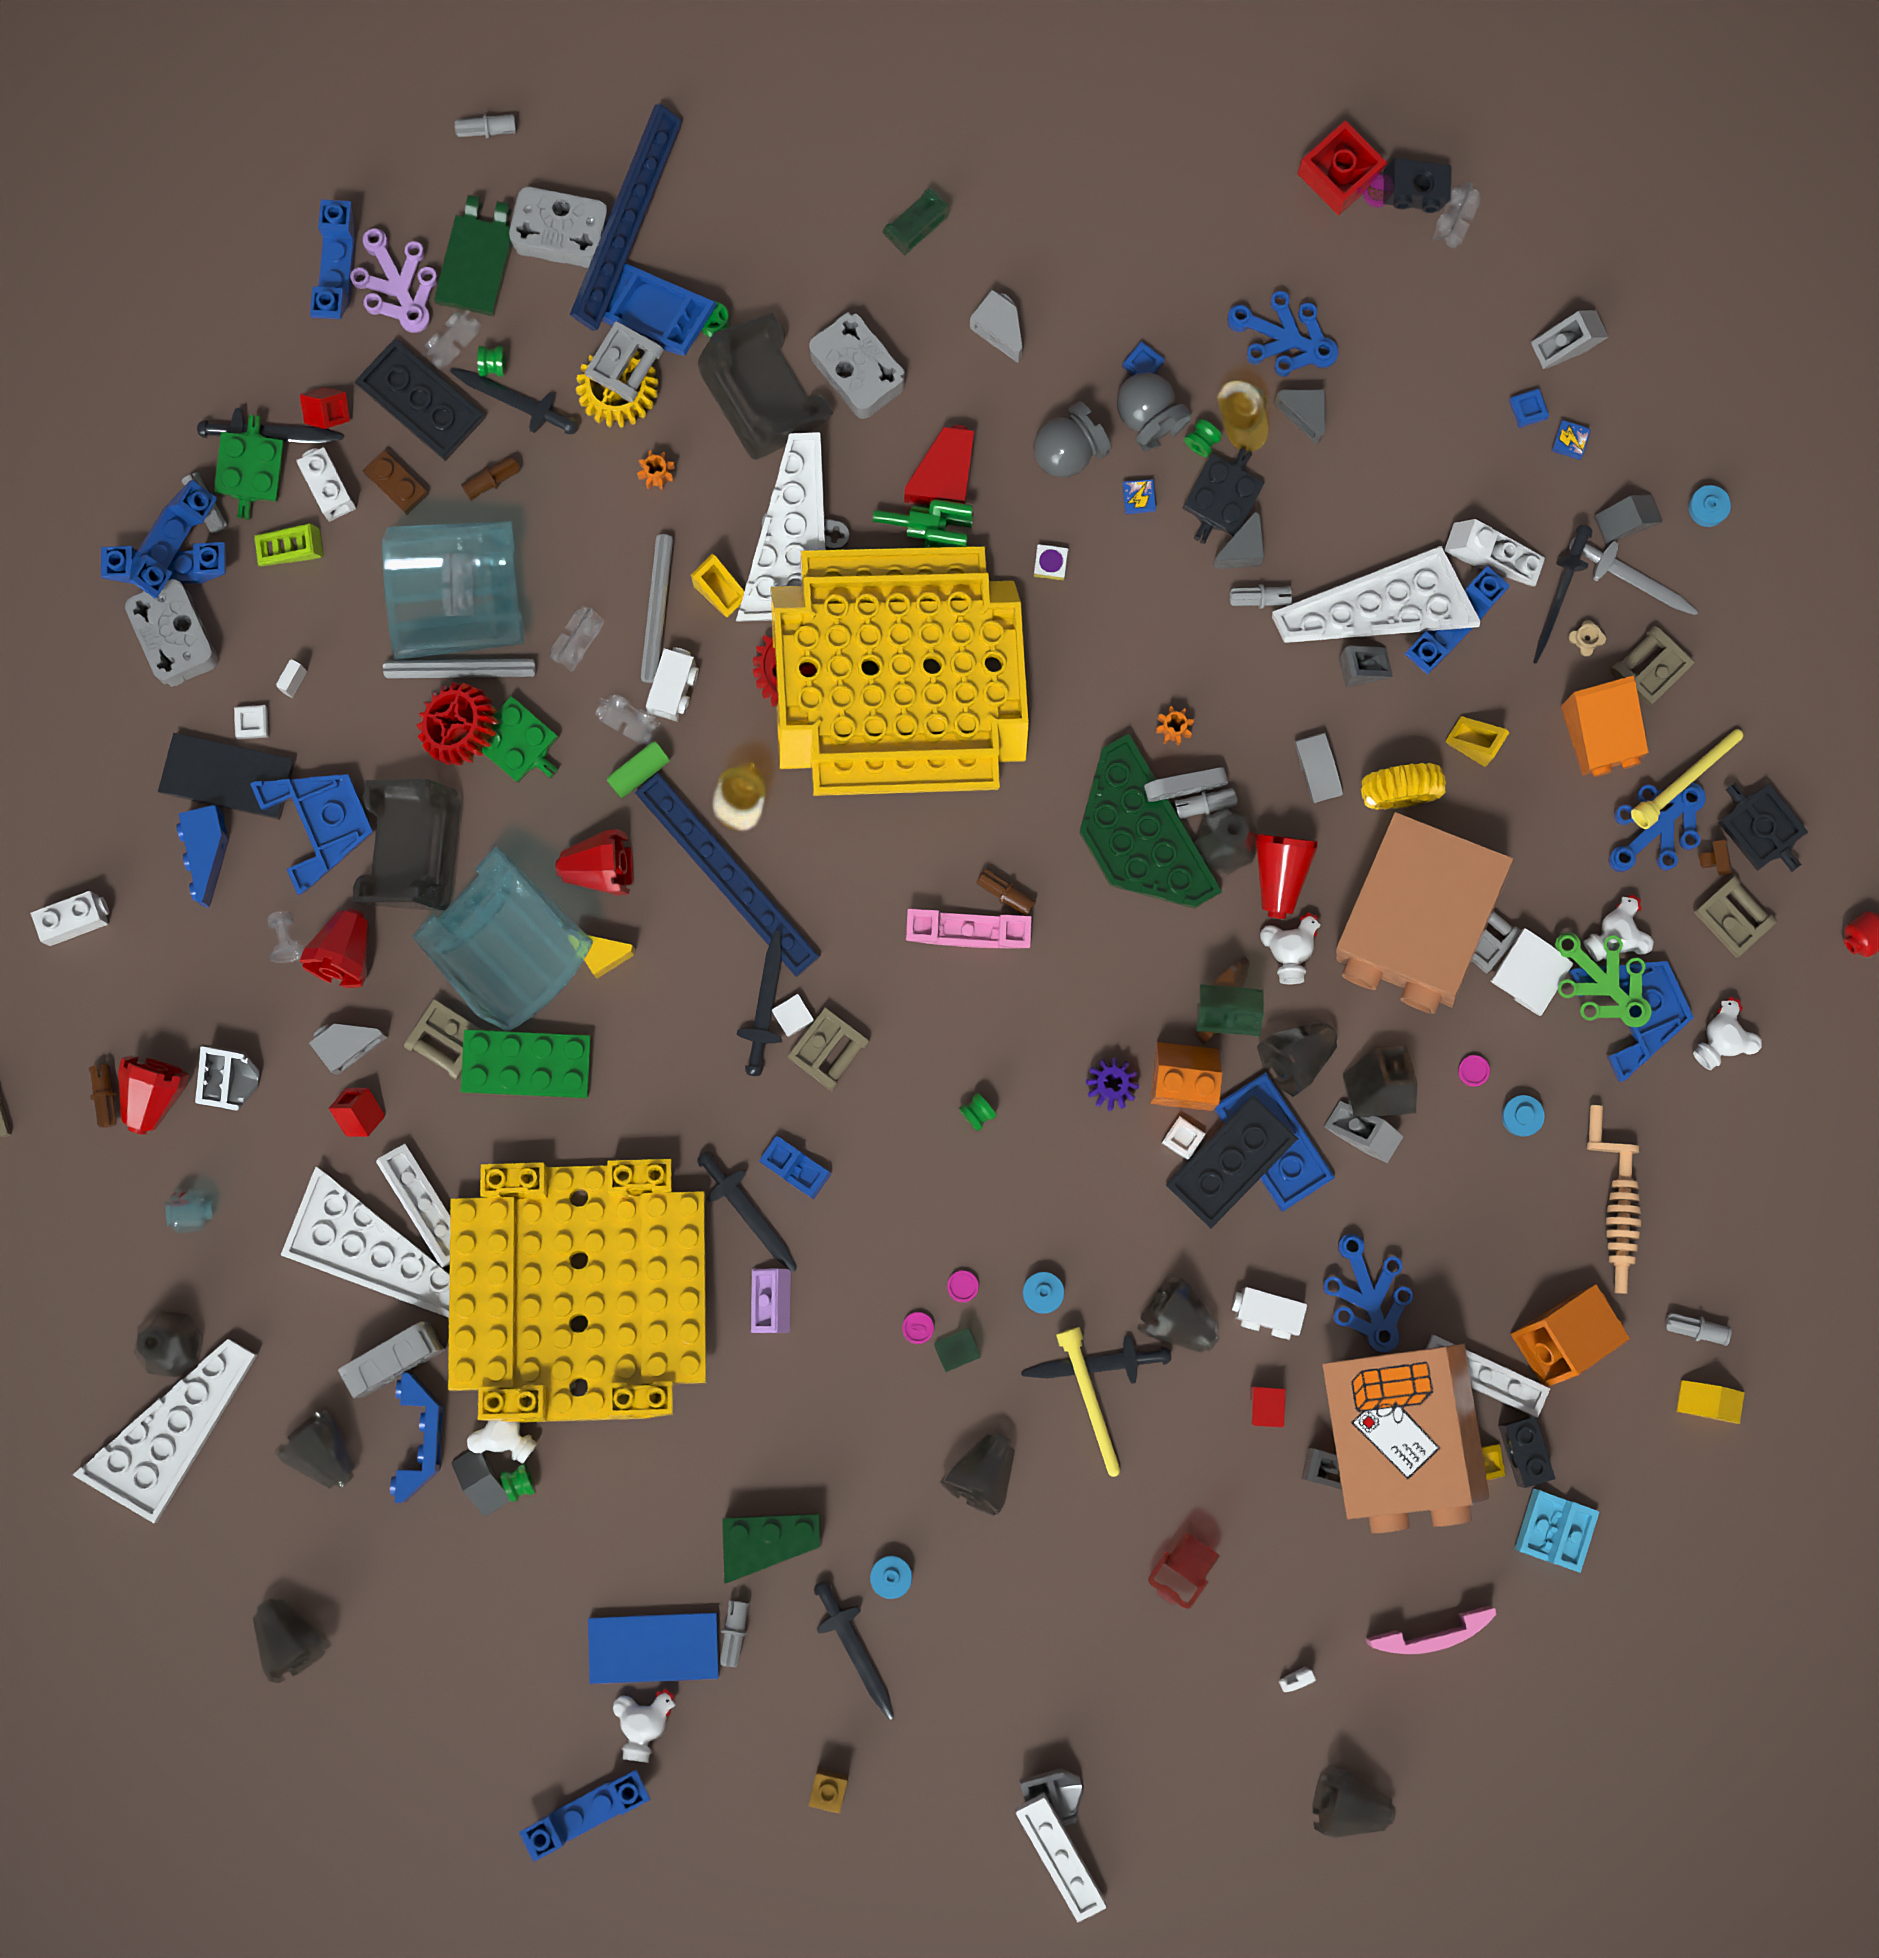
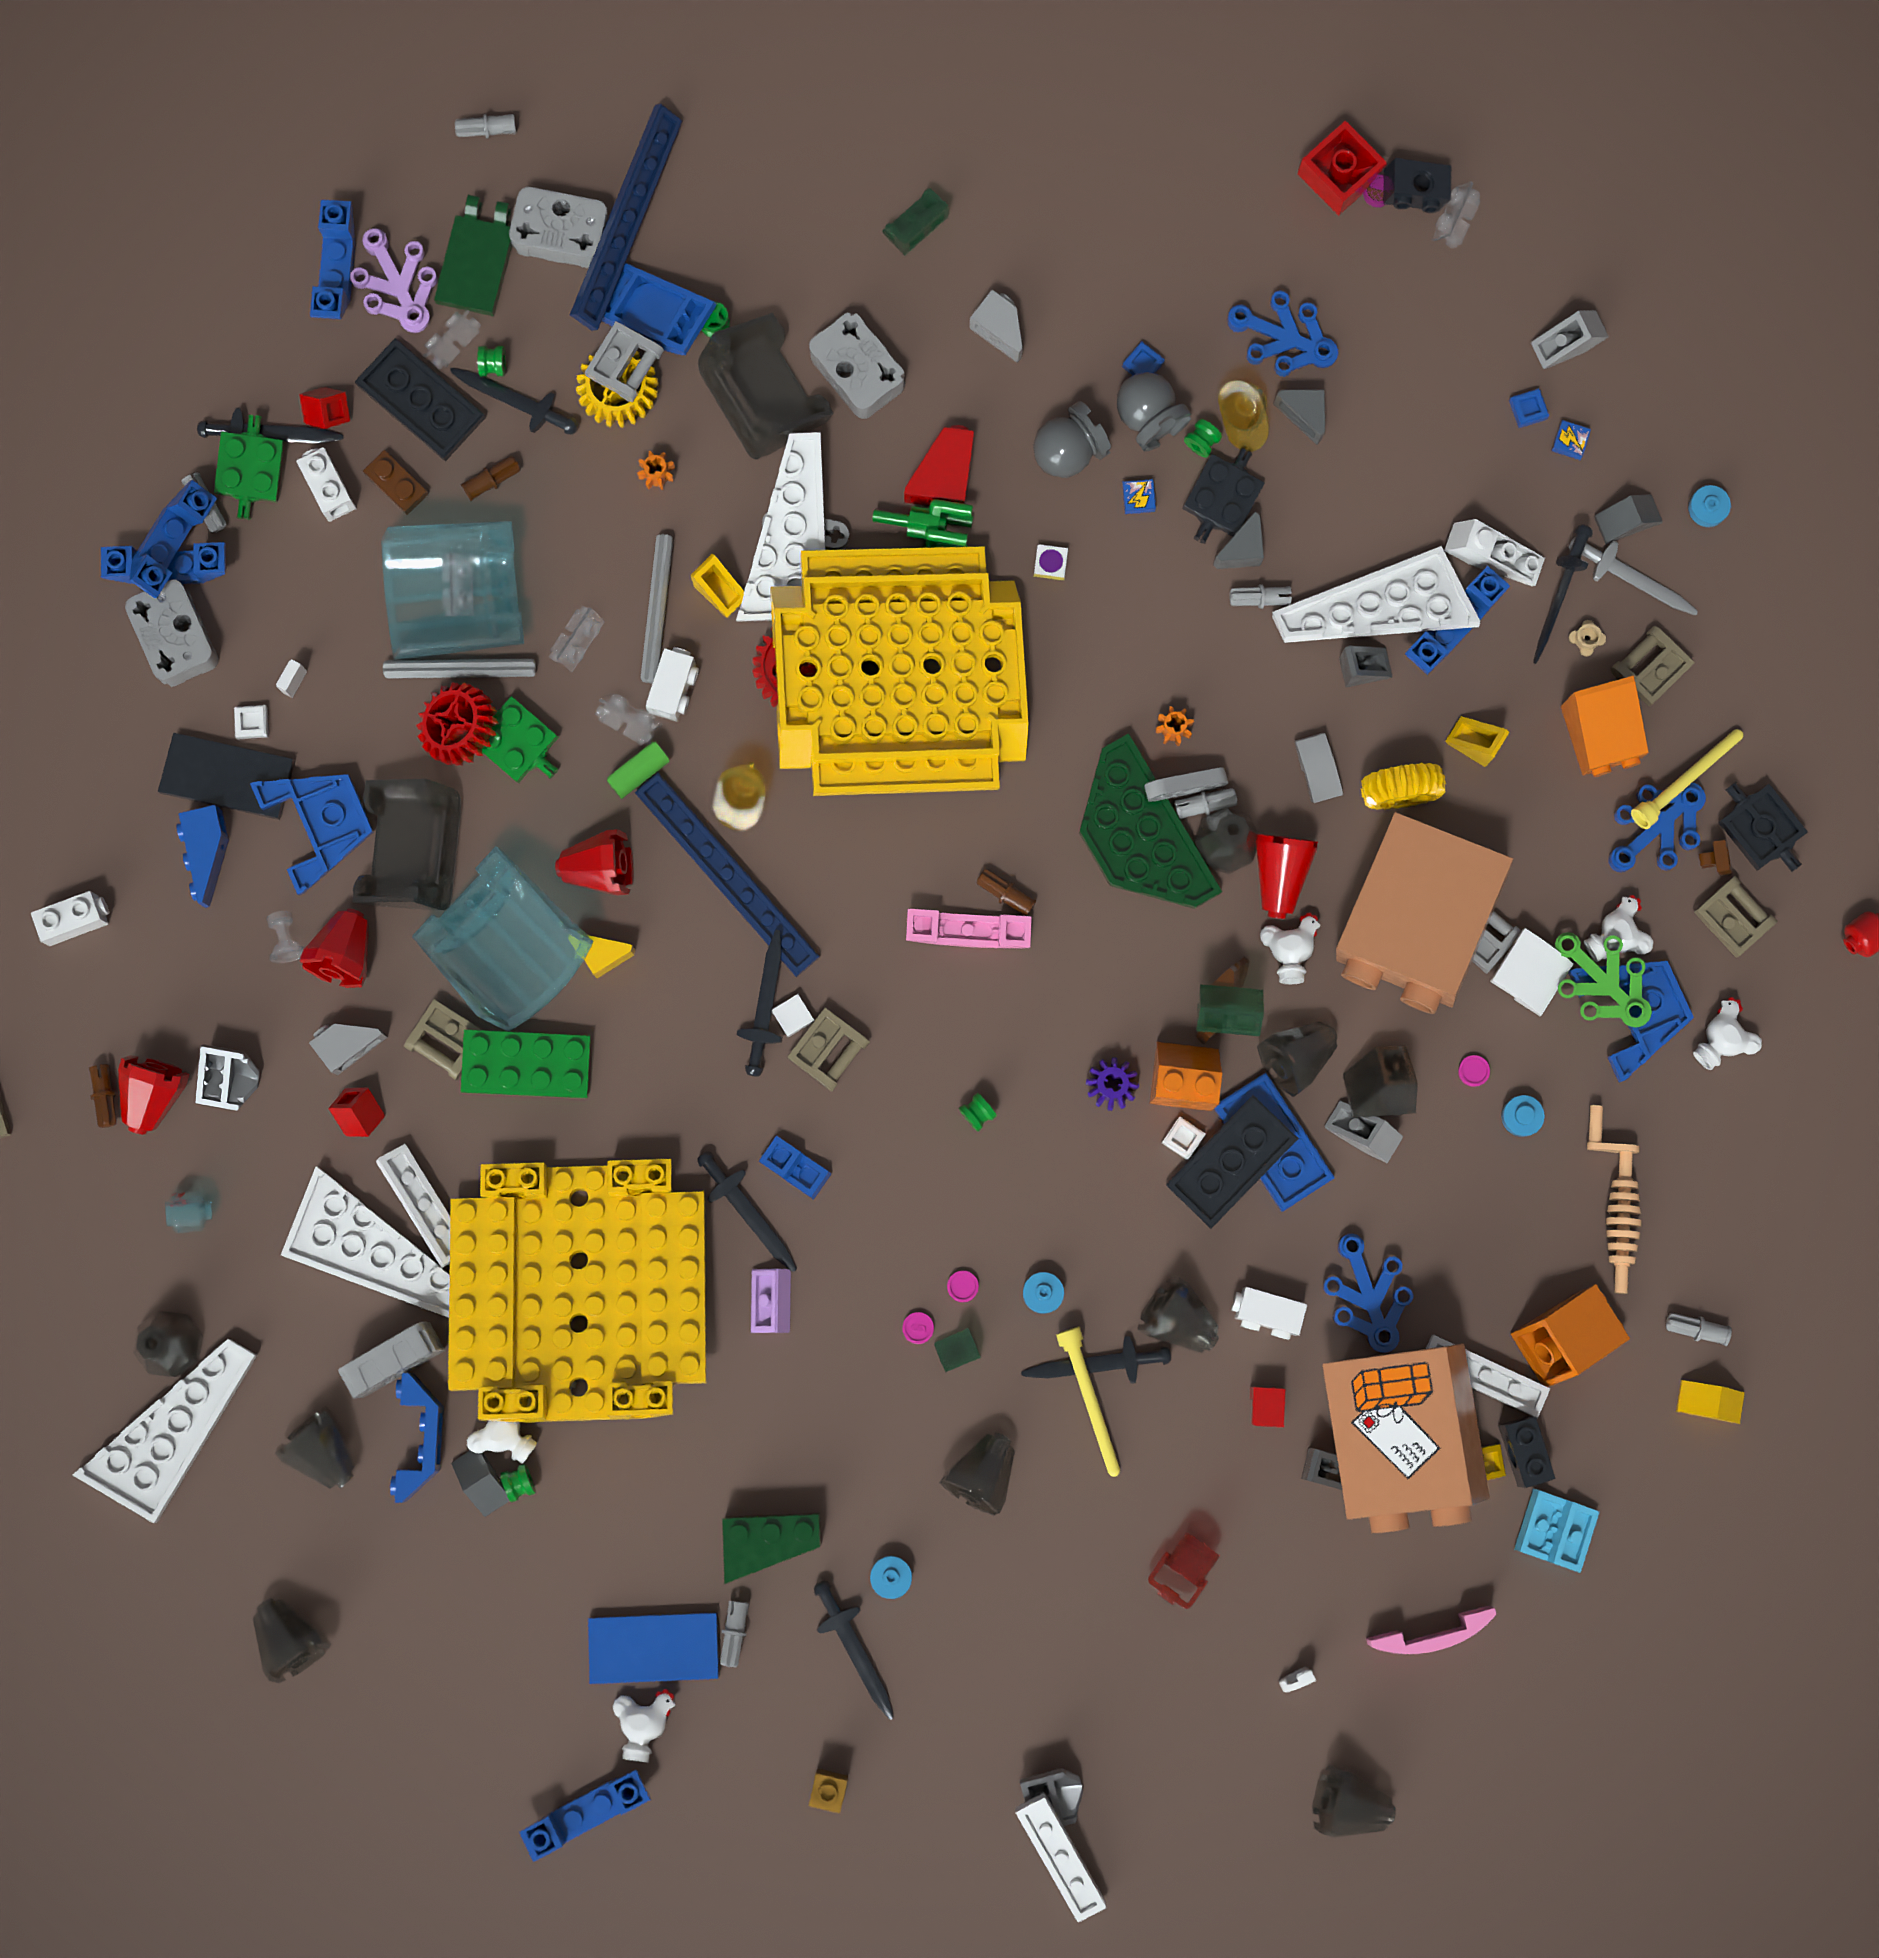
(308, 545): lime slope -> none

